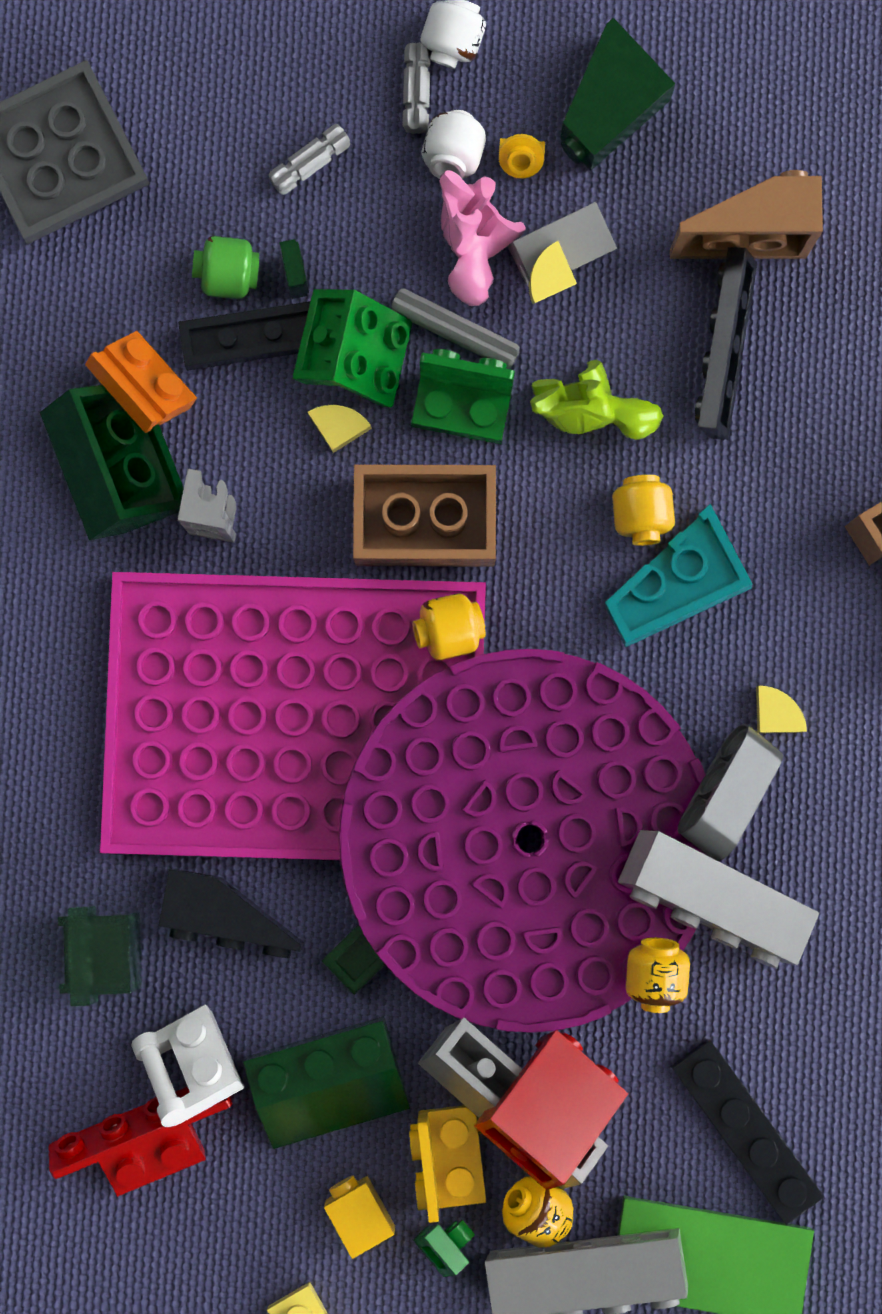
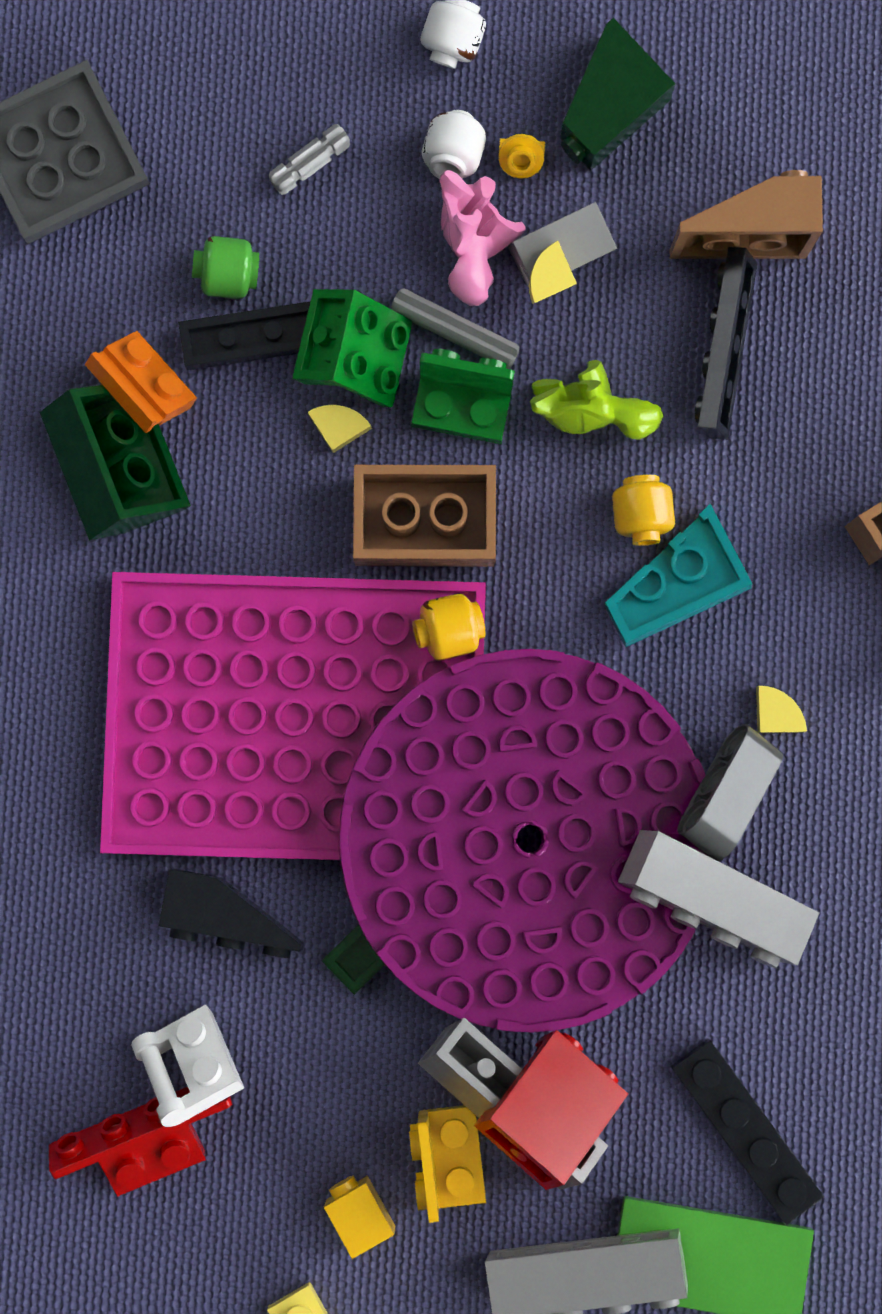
(100, 954): clear green plate -> none
(204, 512): light grey hinge -> none
(294, 268): dark green tile -> none
(326, 1082): dark green slope -> none
(416, 88): light grey axle -> none
(443, 1246): green tile -> none
(537, 1213): yellow head -> none
(657, 974): yellow head -> none

